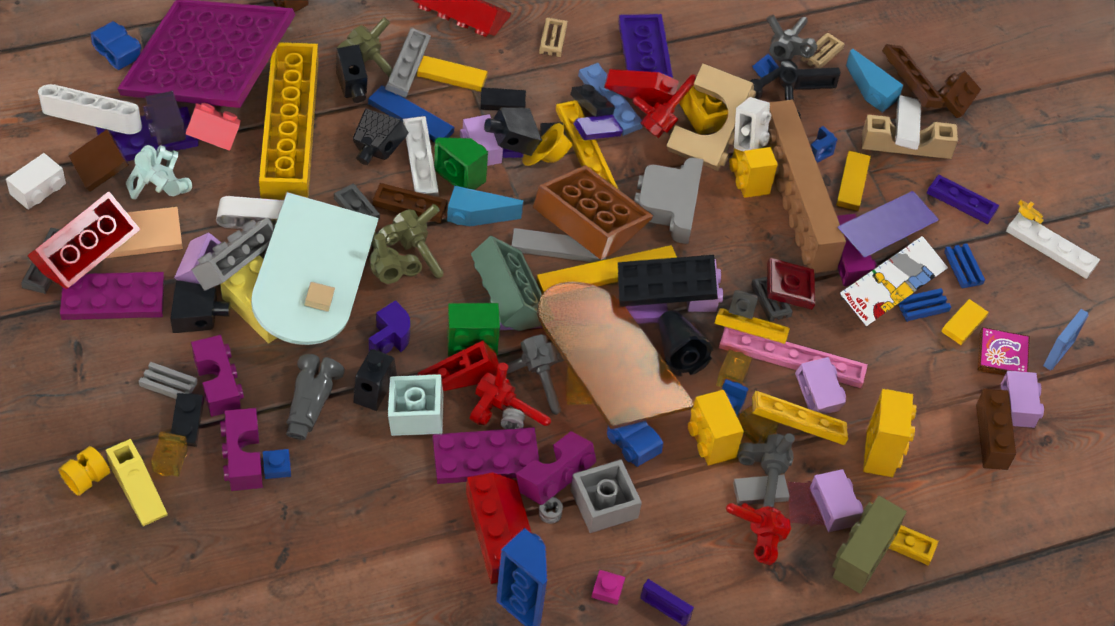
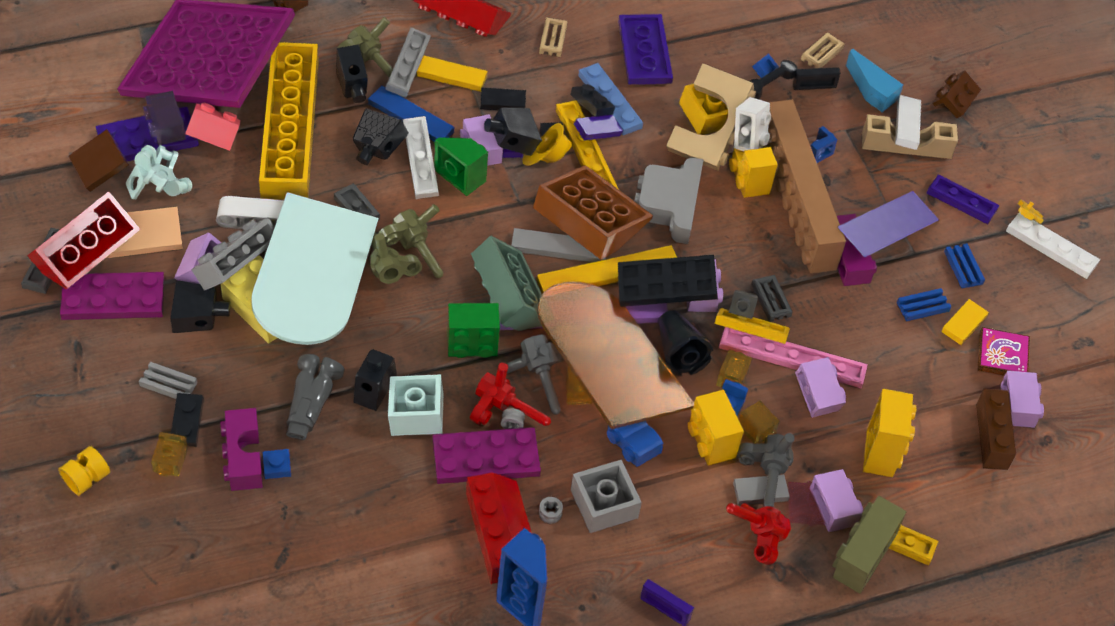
(36, 181): white brick -> none
(90, 109): white beam -> none
(116, 45): blue brick -> none
(135, 482): light yellow slope -> none
(212, 358): magenta arch -> none
(319, 296): tan tile -> none
(393, 329): dark purple brick -> none
(401, 199): reddish brown plate -> none
(465, 367): red slope -> none
(479, 208): dark azure slope -> none
(544, 481): magenta arch -> none
(608, 587): dark pink plate -> none
(649, 86): red slope -> none
(661, 117): red piece -> none
(787, 44): dark grey piece -> none
(788, 79): black bar -> none
(790, 283): dark red tile -> none
(799, 417): yellow tile -> none
(853, 180): yellow tile -> none
(893, 280): sticker -> none
(913, 76): reddish brown plate -> none
(1066, 339): medium blue tile -> none

